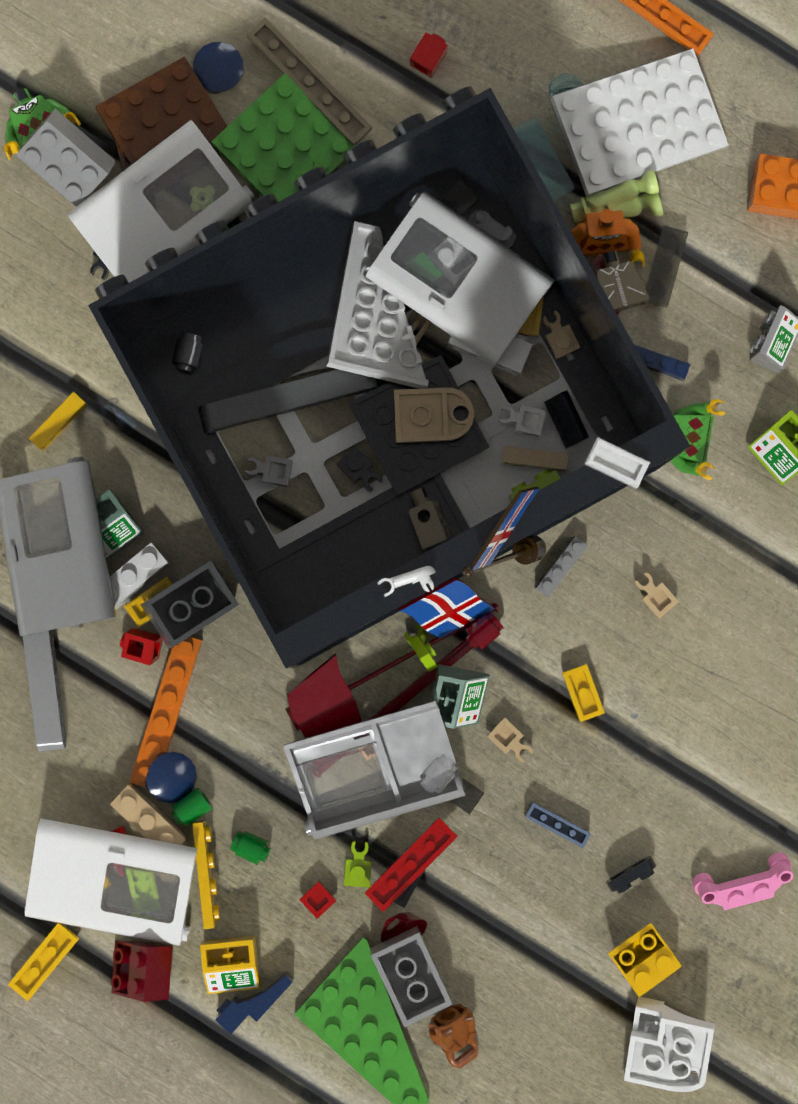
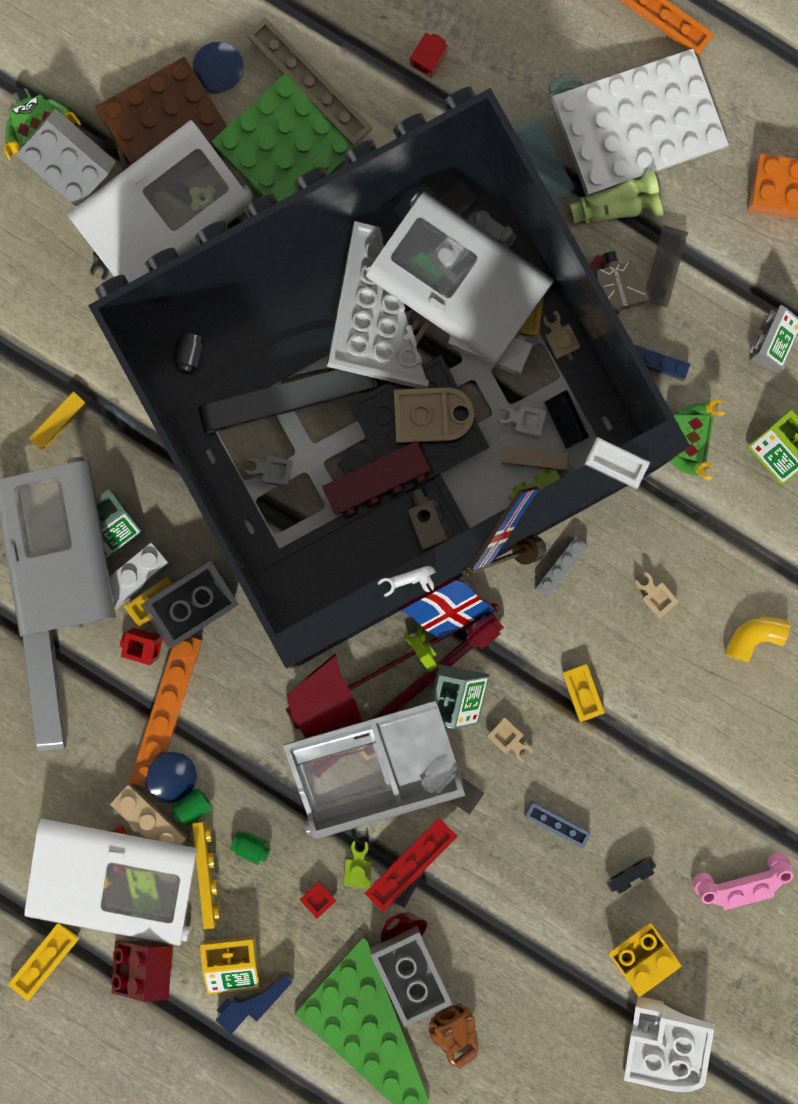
(378, 478): none -> dark red brick
(608, 232): orange torso -> none
(755, 632): none -> yellow cylinder

